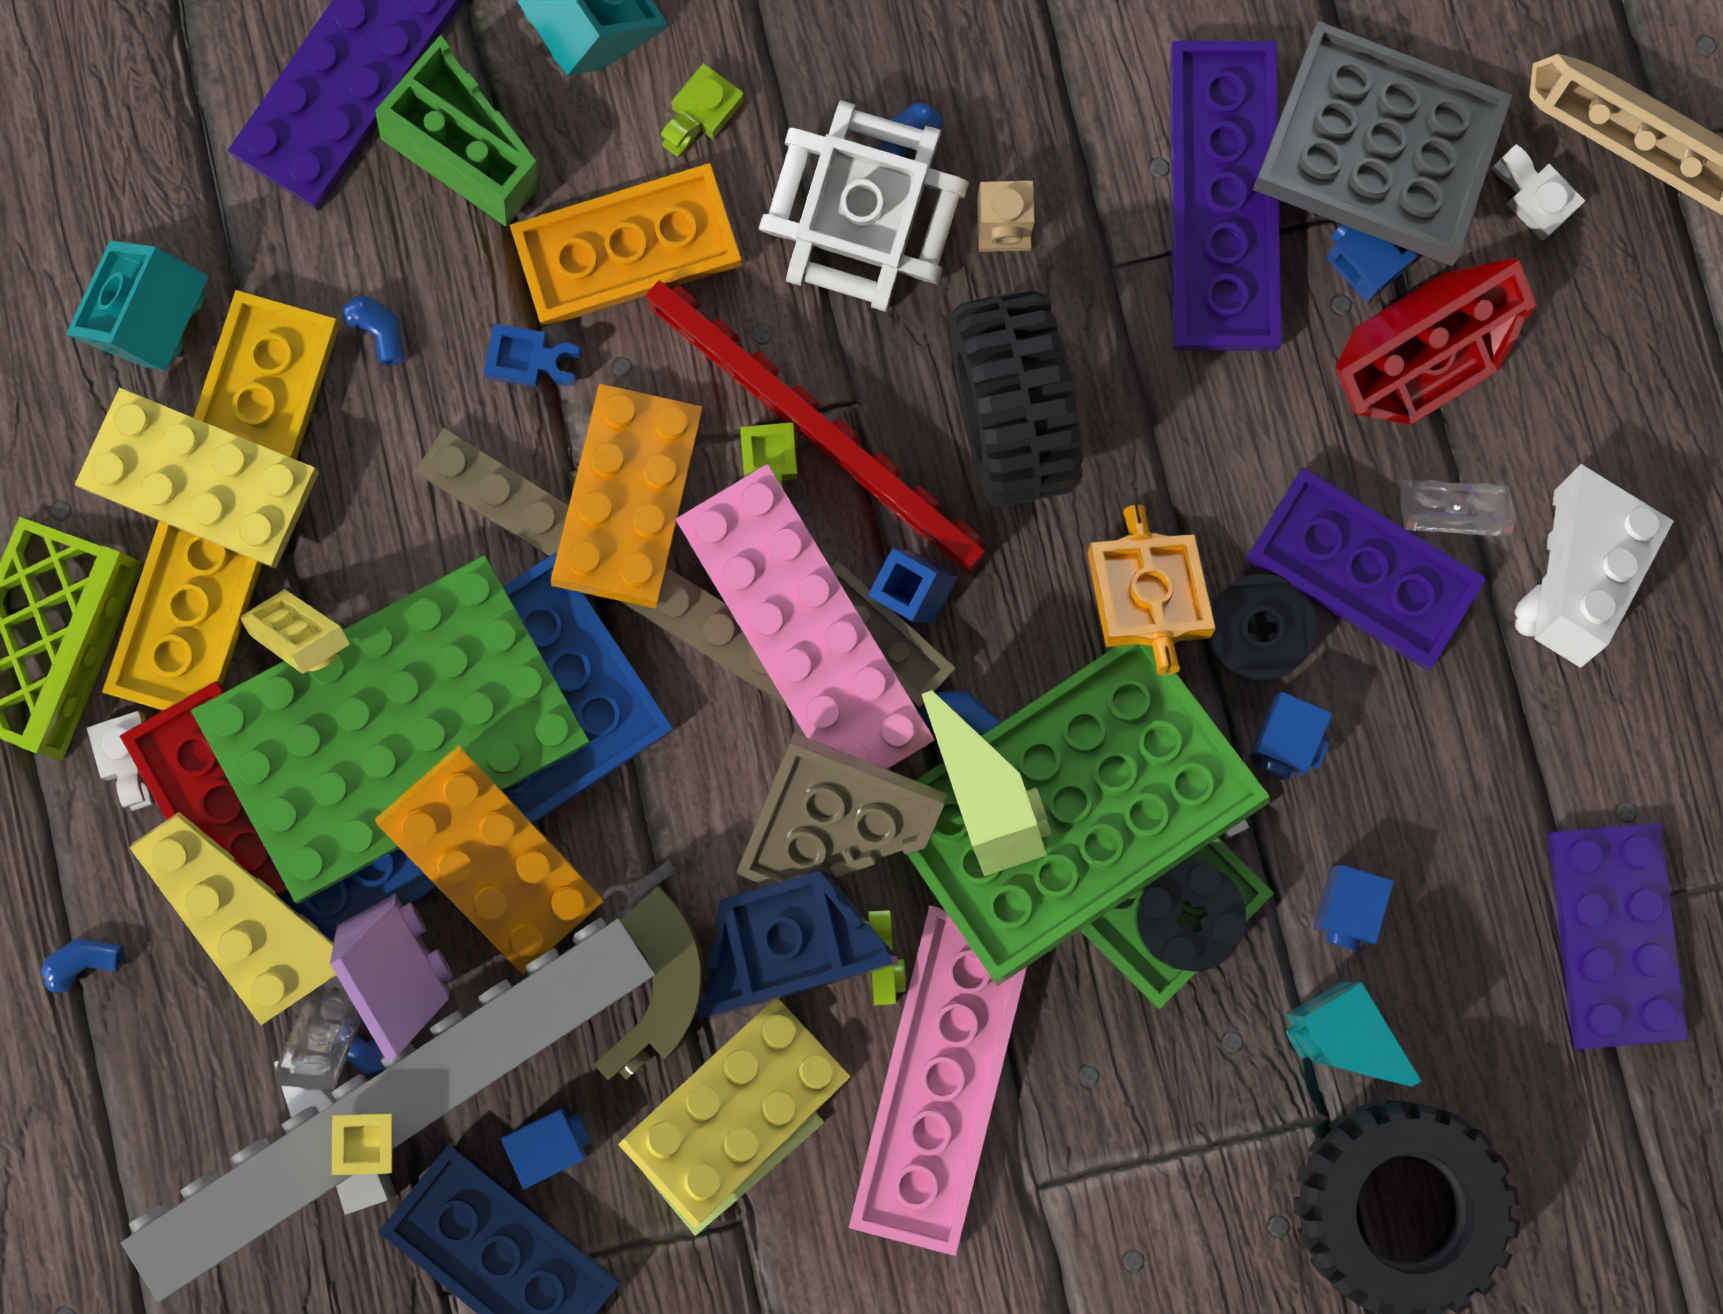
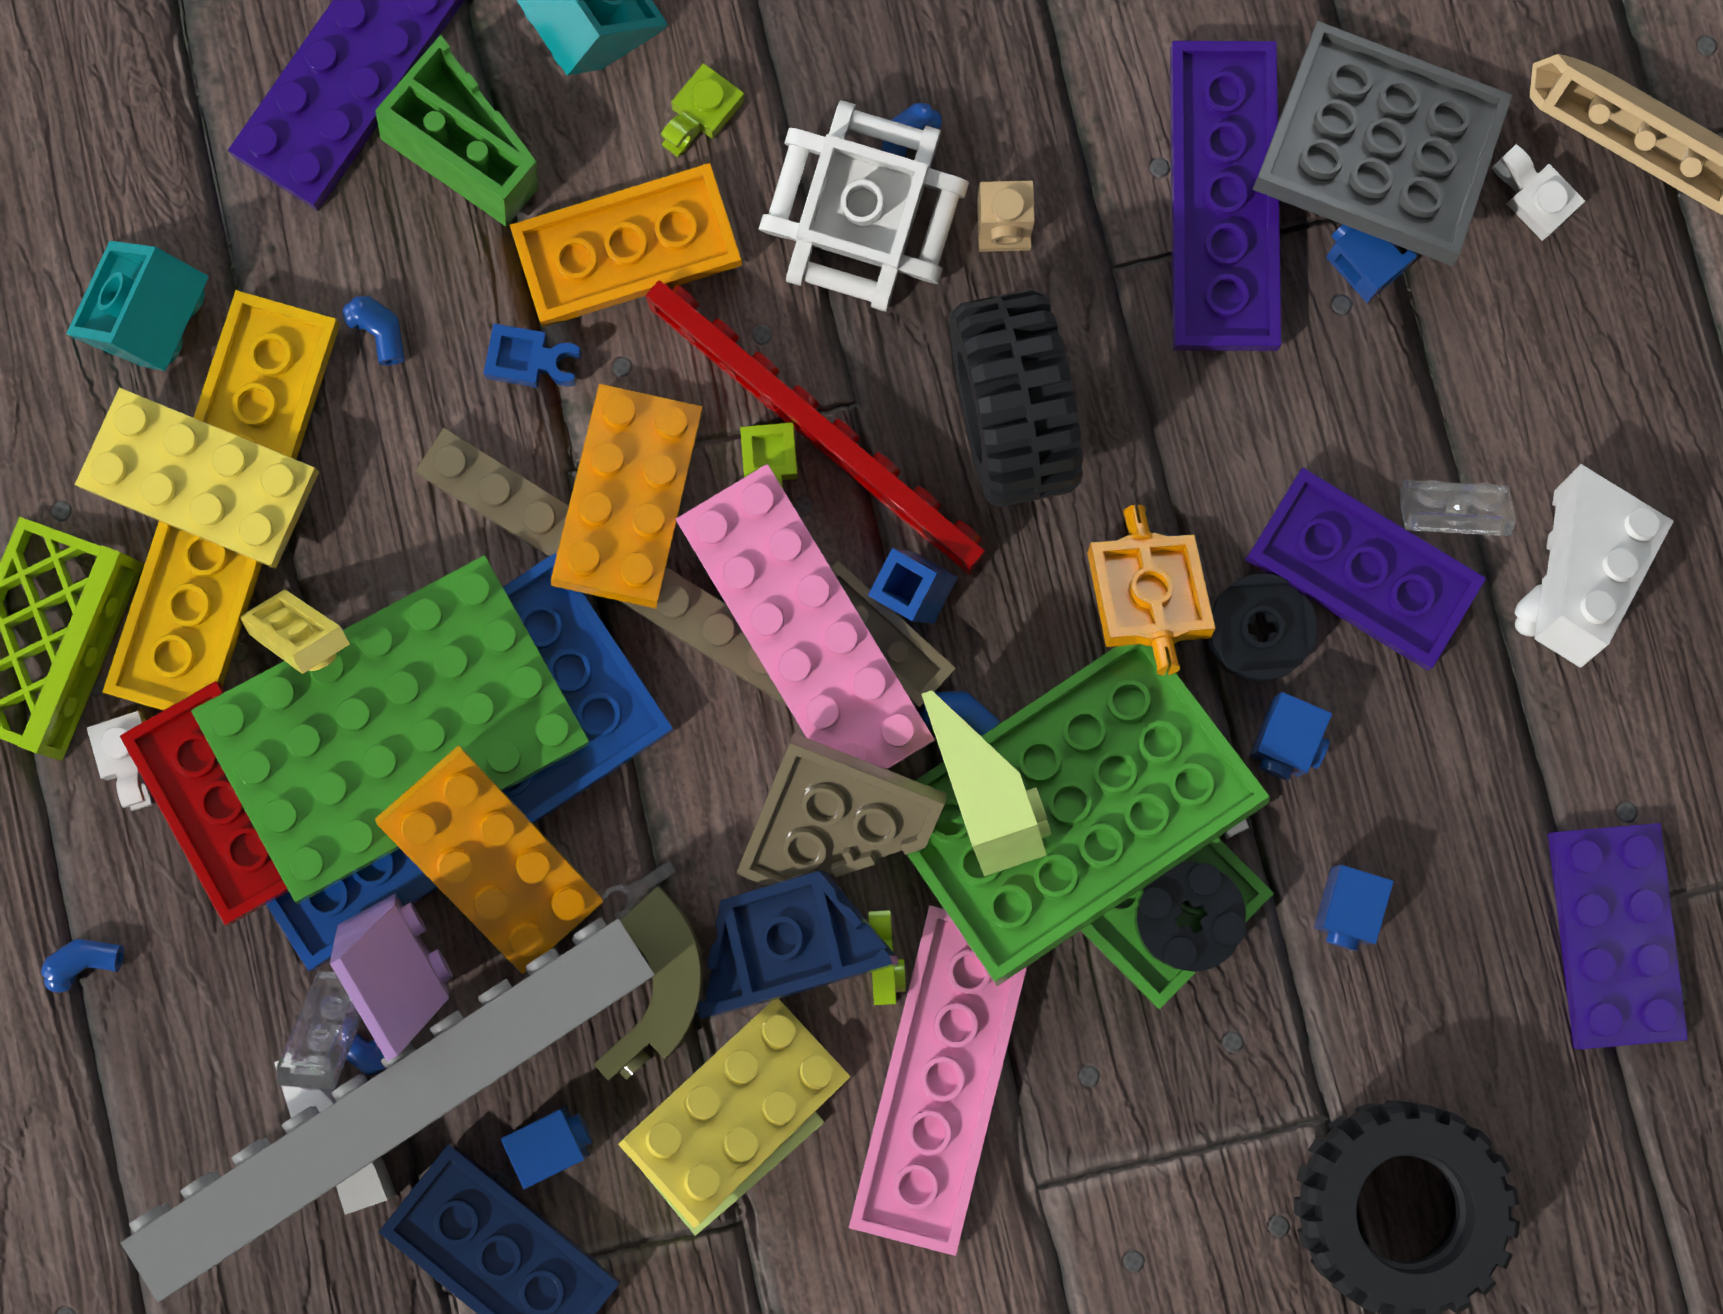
(240, 922): light yellow wing -> none
(362, 1144): light yellow plate -> none
(1349, 1034): teal slope -> none
(1435, 342): red wedge -> none

